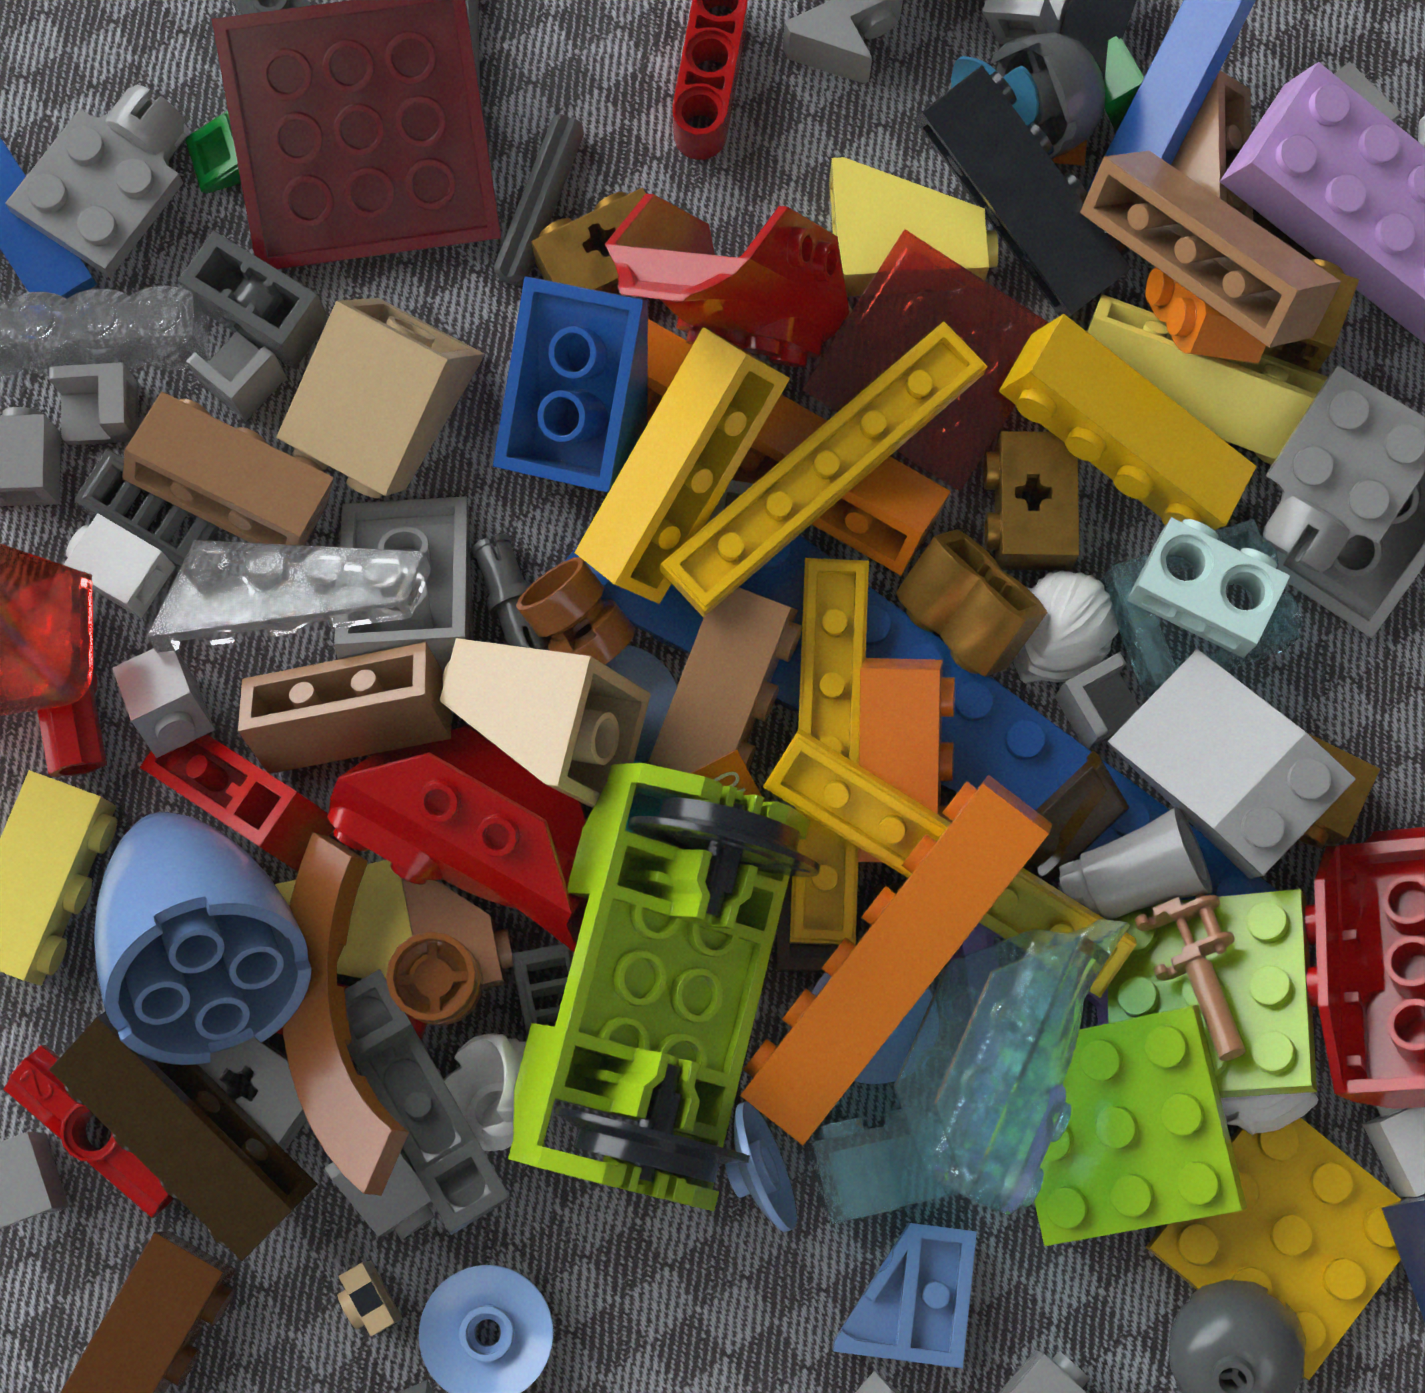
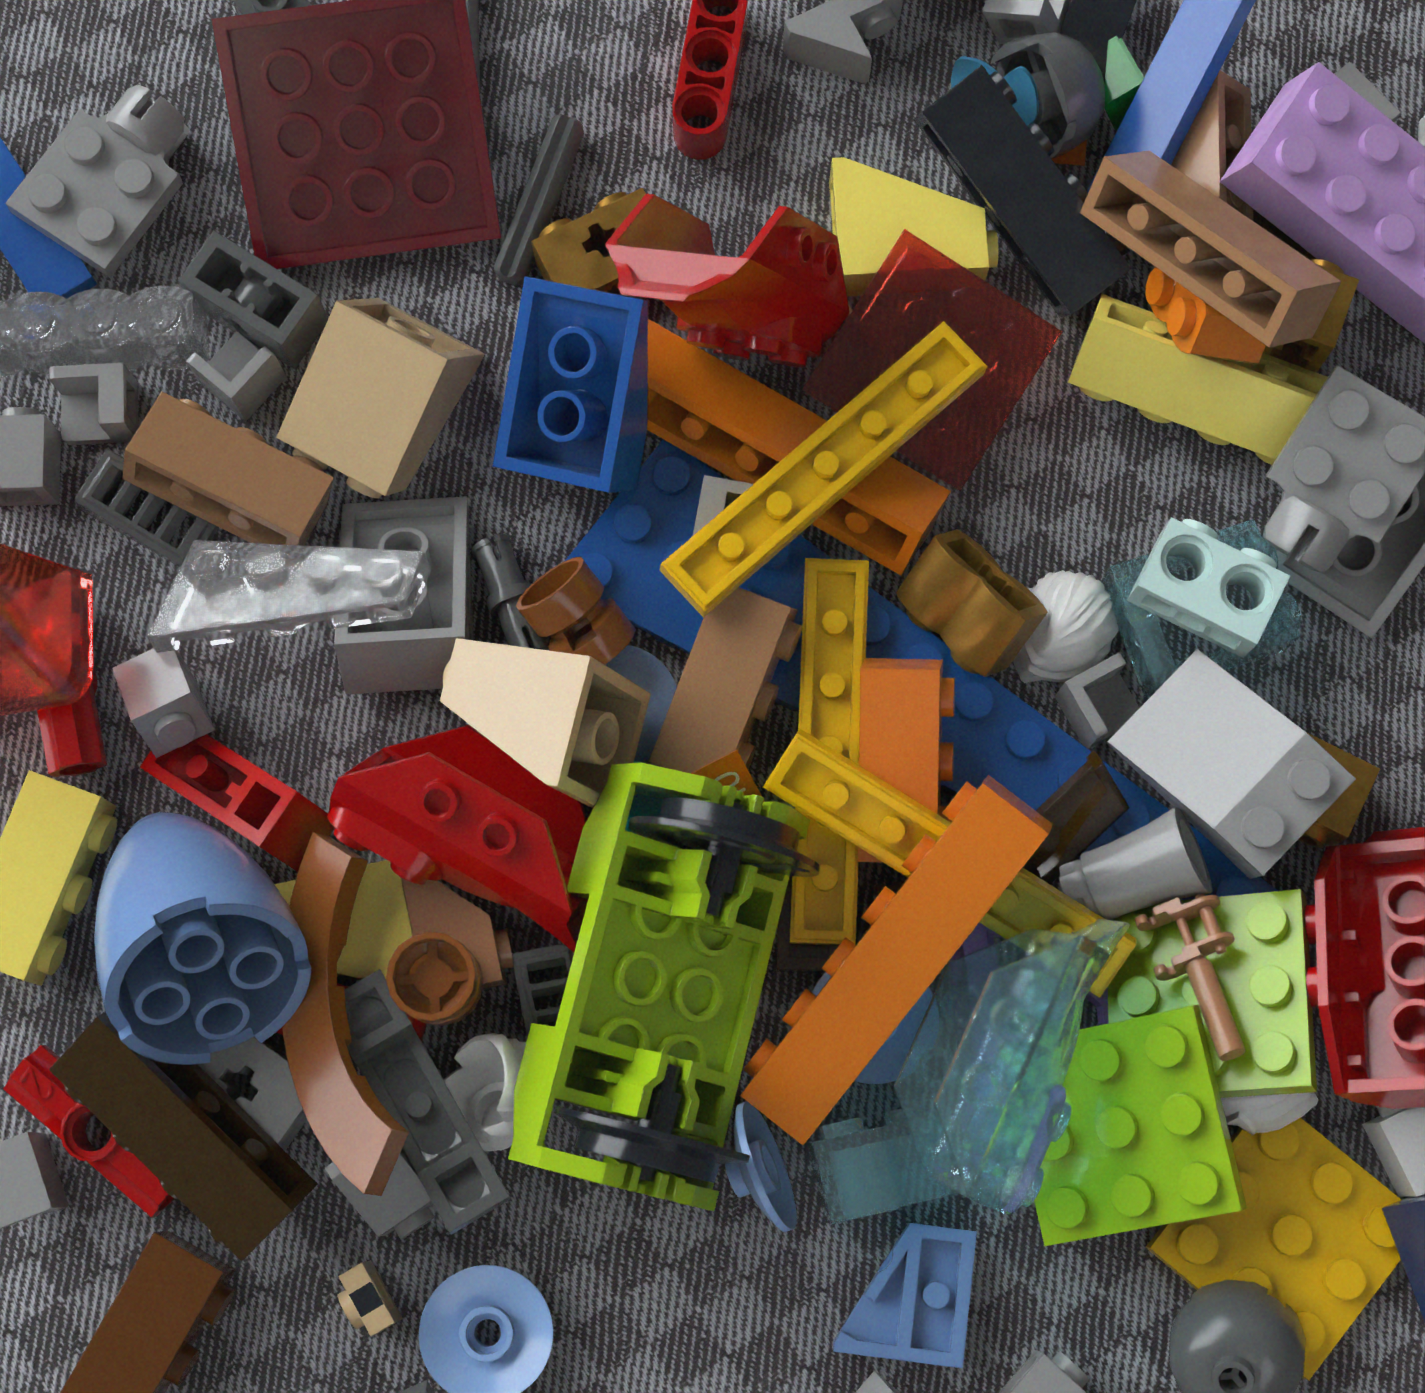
(120, 564): white brick -> none
(214, 155): green slope -> none
(344, 708): medium nougat brick -> none
(681, 463): yellow brick -> none
(1032, 538): pearl gold brick -> none
(1126, 426): yellow brick -> none

